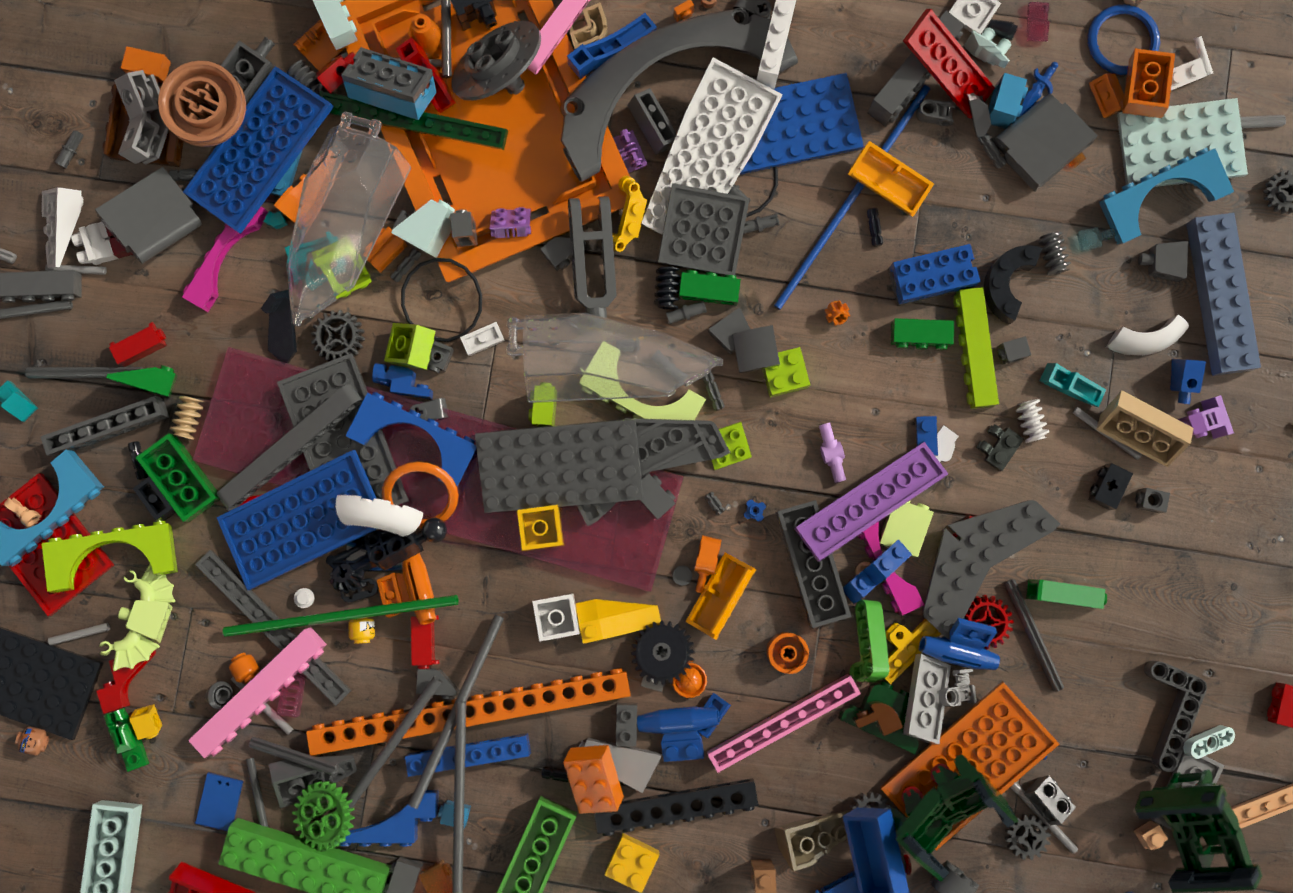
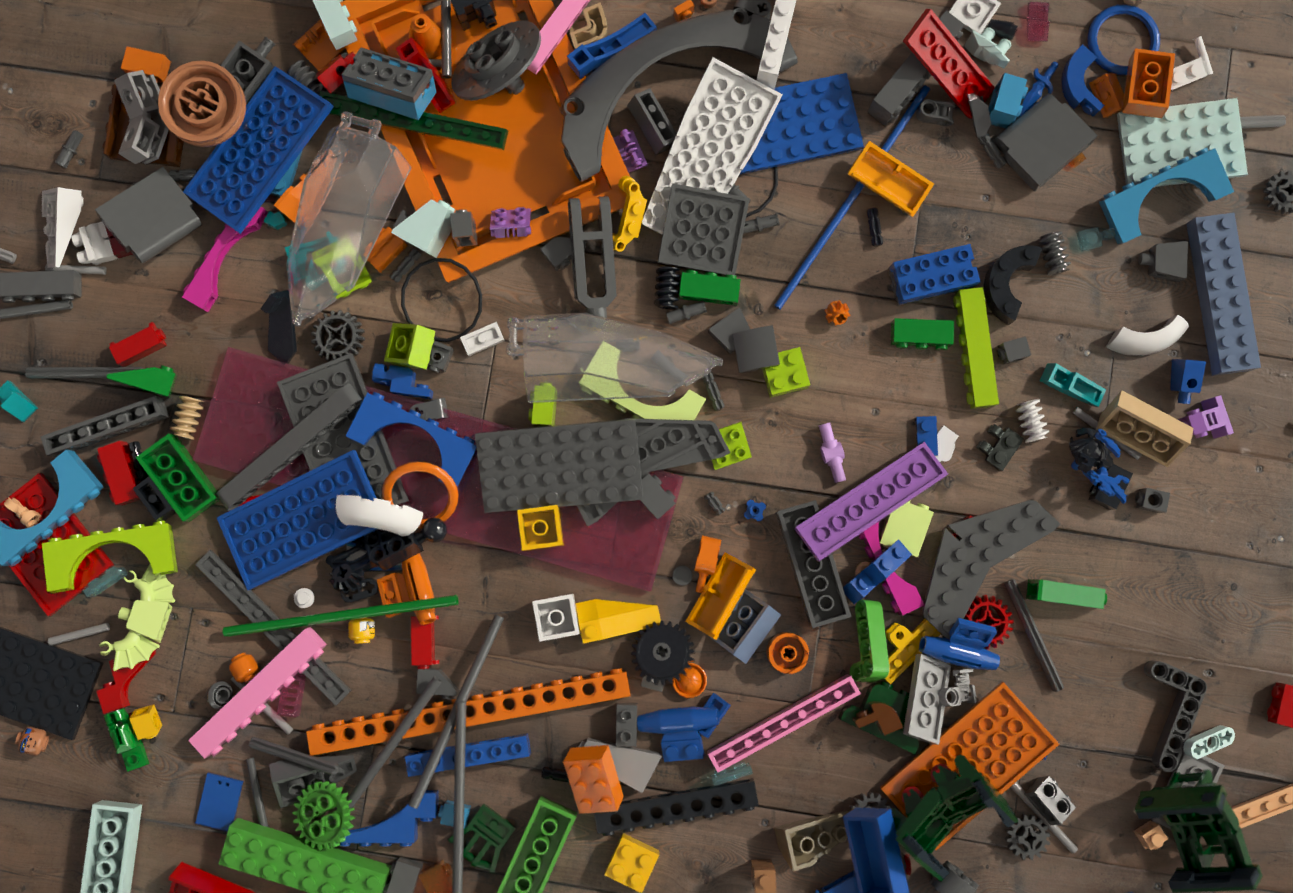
(99, 585): none -> clear light blue plate
(119, 472): none -> red brick
(494, 830): none -> dark green plate
(740, 770): none -> clear light blue plate
(747, 626): none -> sand blue slope
(1074, 85): none -> blue arch
(1096, 453): none -> helmet

